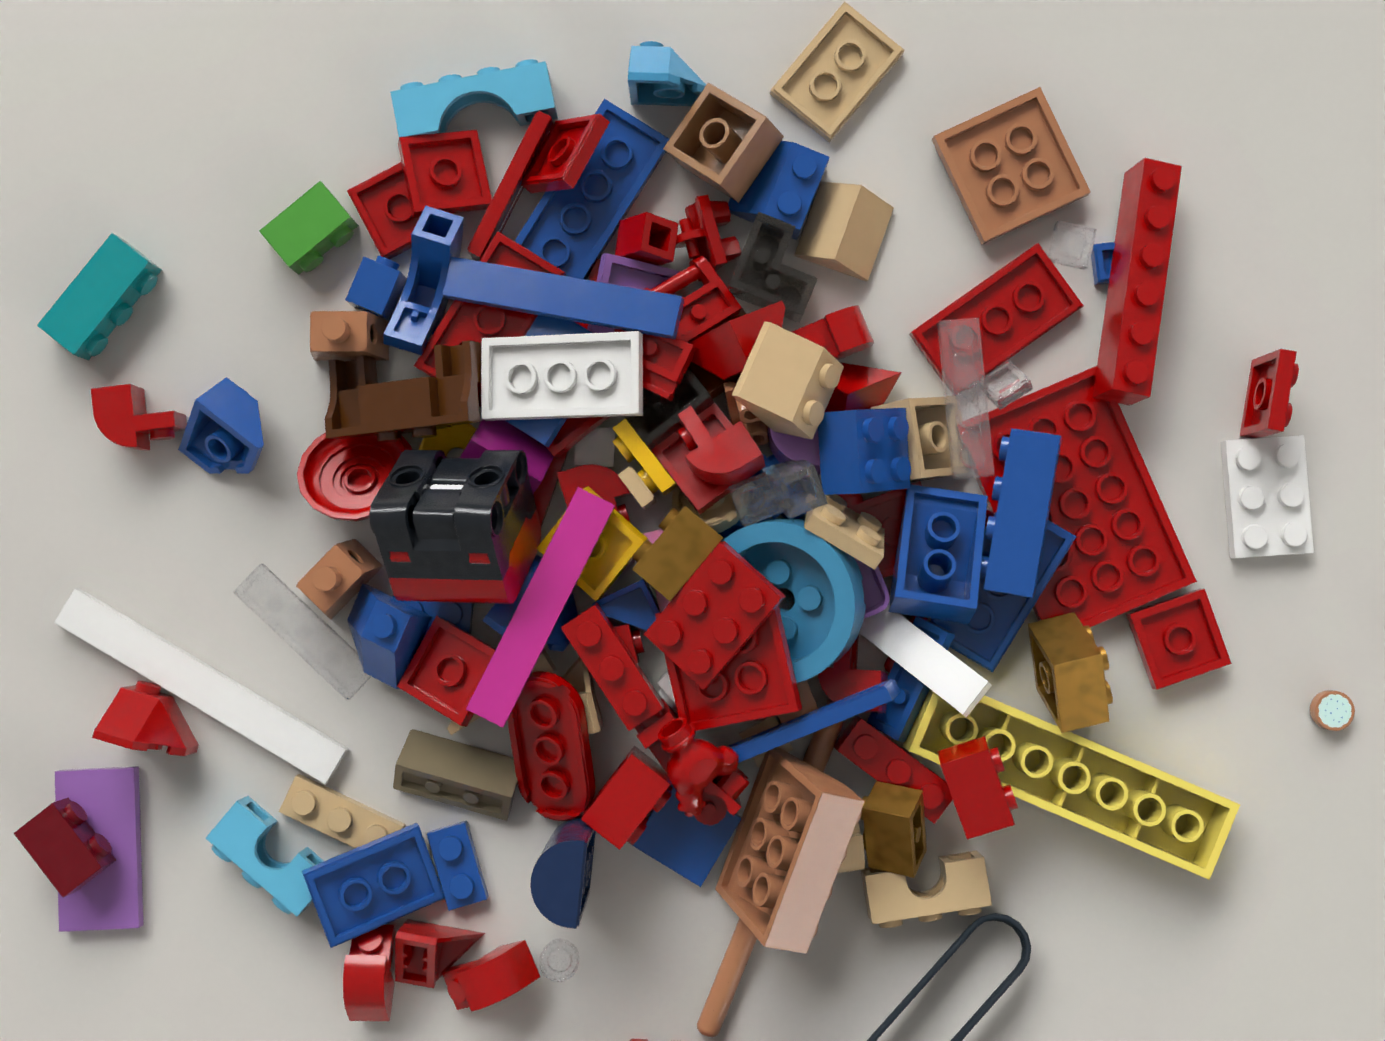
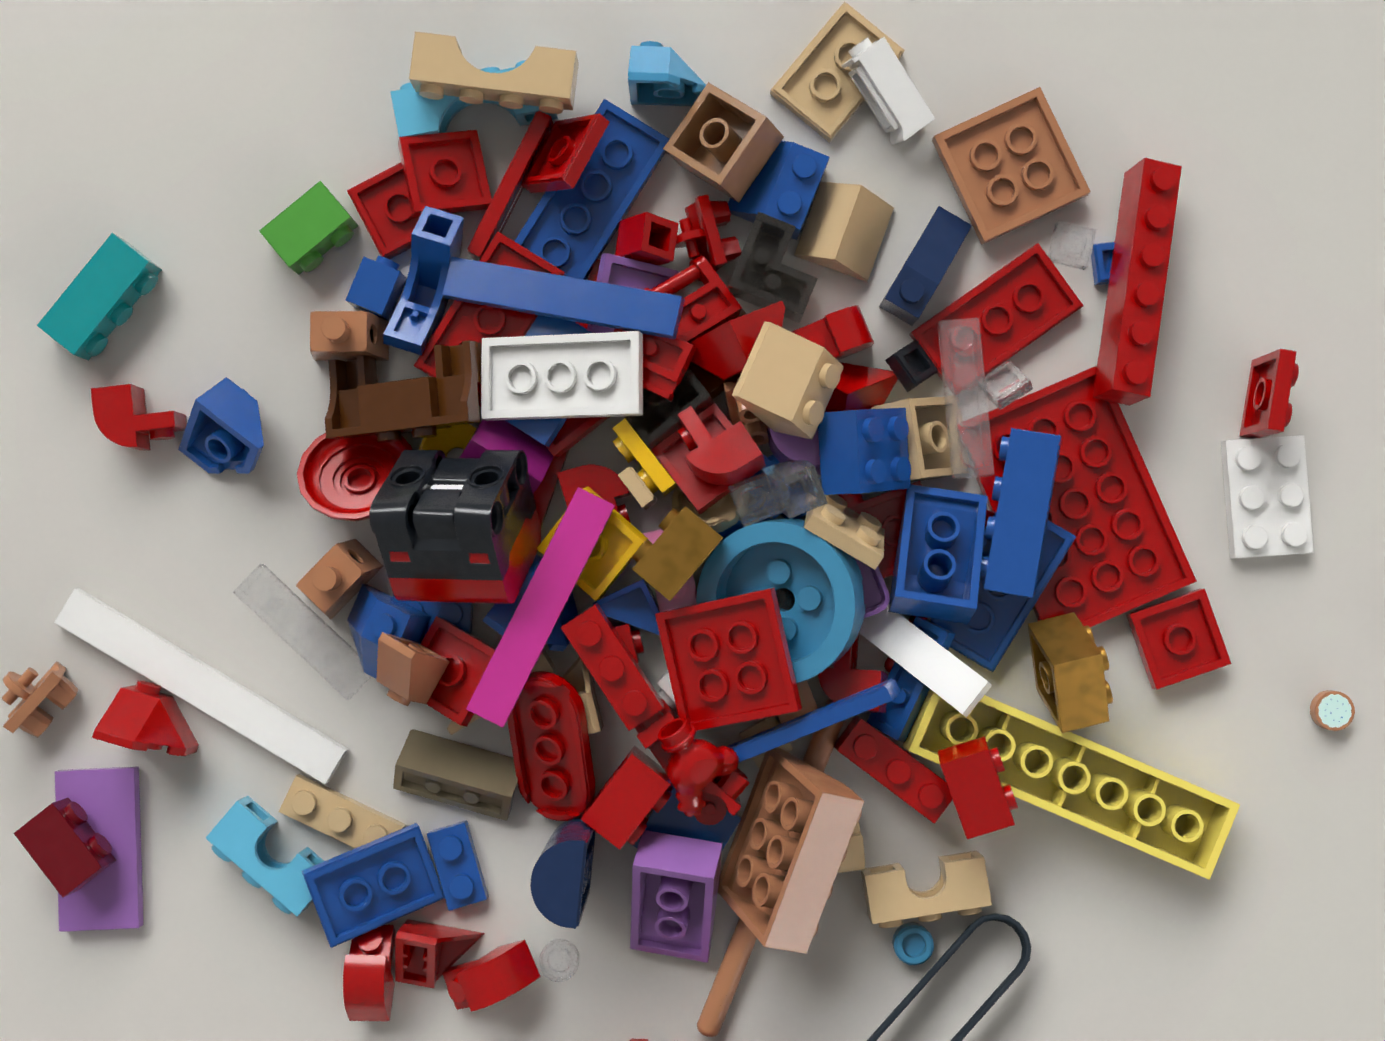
(27, 713): none -> nougat hips
(408, 669): none -> nougat slope
(542, 80): none -> tan arch
(596, 448): white tile -> none
(674, 895): none -> medium lavender slope
(714, 615): red plate -> none
(888, 89): none -> white window
(894, 828): pearl gold brick -> none
(911, 365): none -> black tile
(913, 943): none -> dark azure tile
(925, 266): none -> dark blue slope

